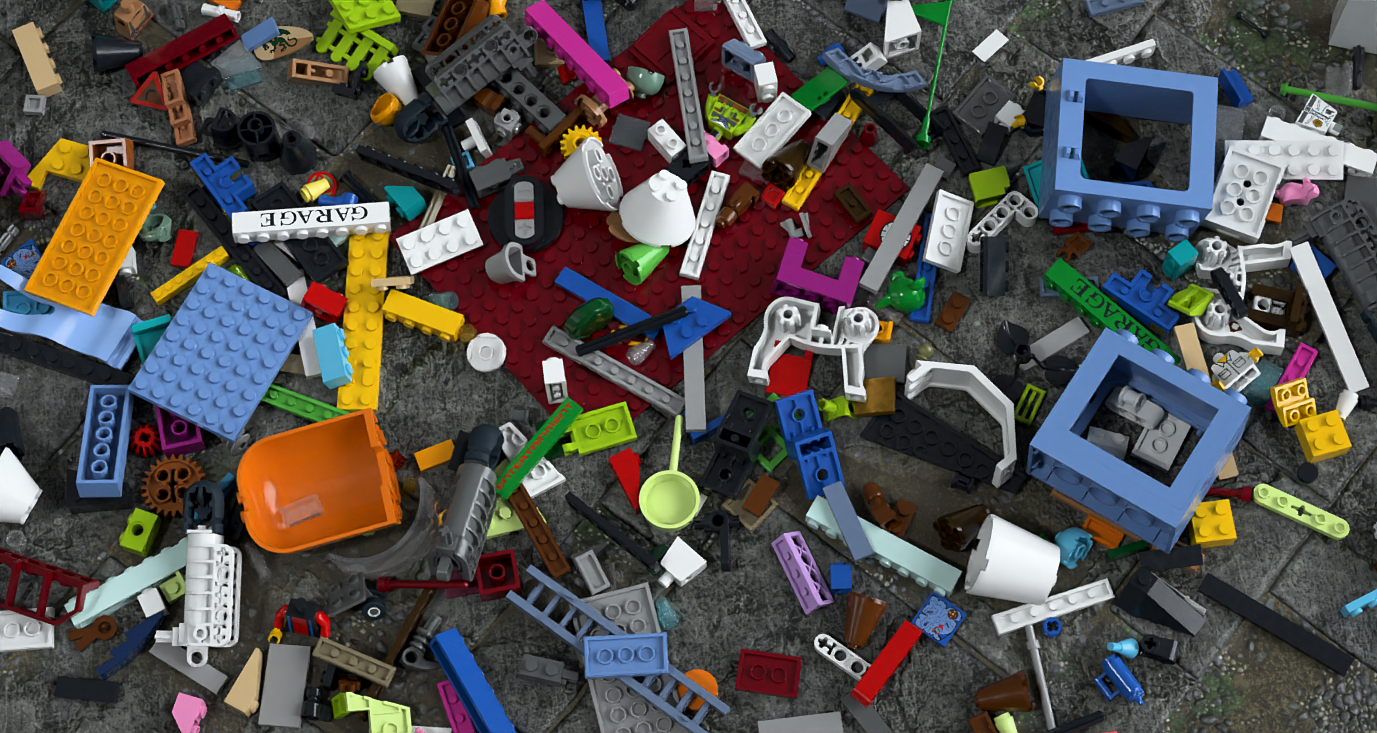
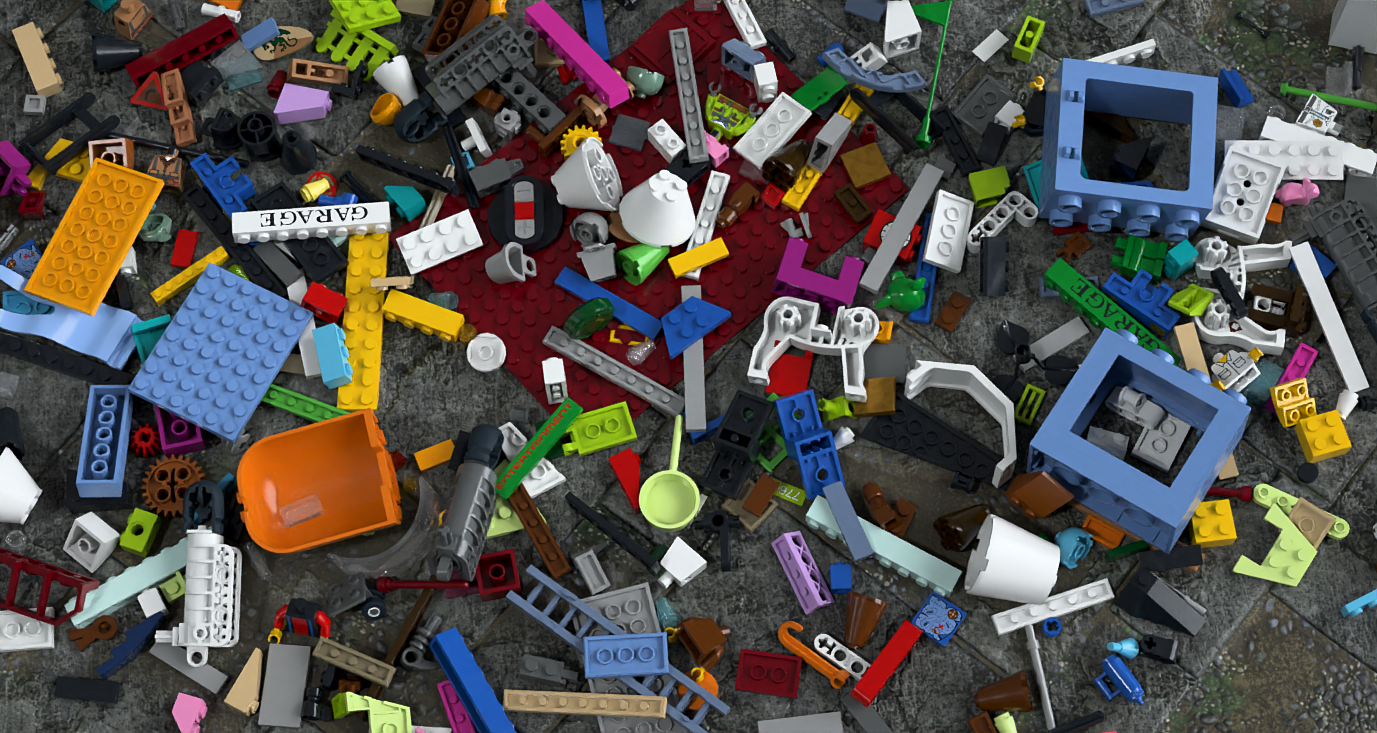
(76, 109): none -> black piece
(91, 541): none -> white slope
(170, 170): none -> torso
(276, 84): none -> dark red cone
(301, 104): none -> lavender slope
(584, 704): none -> tan tile
(589, 229): none -> light grey cylinder
(599, 261): none -> light grey container
(631, 331): black axle -> none
(698, 257): none -> yellow tile
(702, 640): none -> reddish brown torso
(790, 493): none -> lime sticker
(836, 676): none -> orange piece
(843, 437): none -> white cone
(865, 166): none -> pearl gold tile
(924, 352): olive bar -> none
(1028, 39): none -> lime brick
(1037, 494): none -> dark orange slope
(1137, 255): none -> green hips
(1275, 624): black tile -> none
(1287, 557): none -> yellowish green wing
(1310, 521): none -> tan tile

